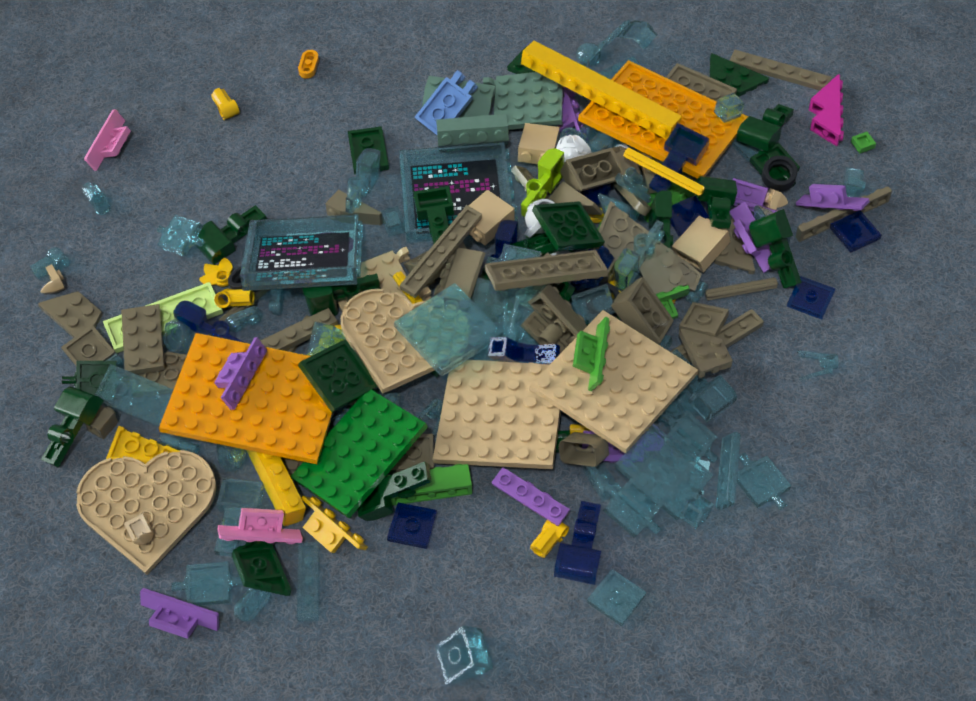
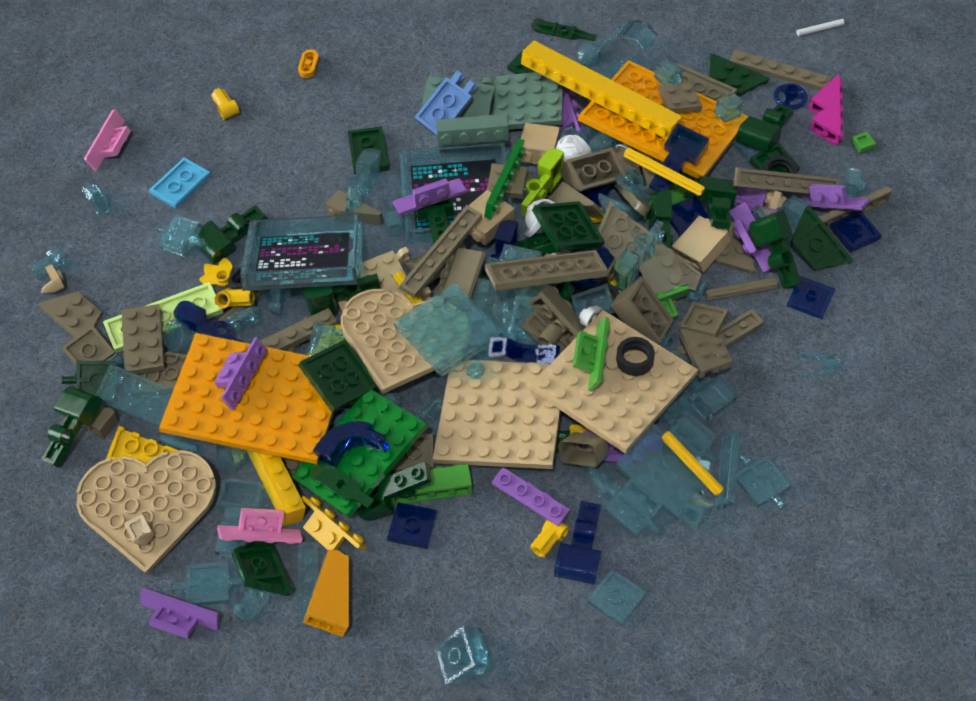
(179, 182): none -> medium azure tile
(330, 597): none -> light orange slope
(333, 479): none -> dark green piece
(347, 436): none -> clear blue arch
(429, 195): none -> medium lavender bracket
(477, 373): none -> clear light blue plate
(504, 181): none -> green plate
(517, 184): none -> dark tan plate
(555, 29): none -> dark green piece
(587, 315): none -> white plate
(635, 343): none -> black tyre
(668, 72): none -> clear light blue brick
(680, 97): none -> dark tan plate
(692, 463): none -> yellow axle
(779, 180): none -> dark tan plate
(792, 93): none -> clear blue piece
(794, 208): none -> clear light blue brick
(817, 243): none -> dark green wing
(820, 27): none -> white bar

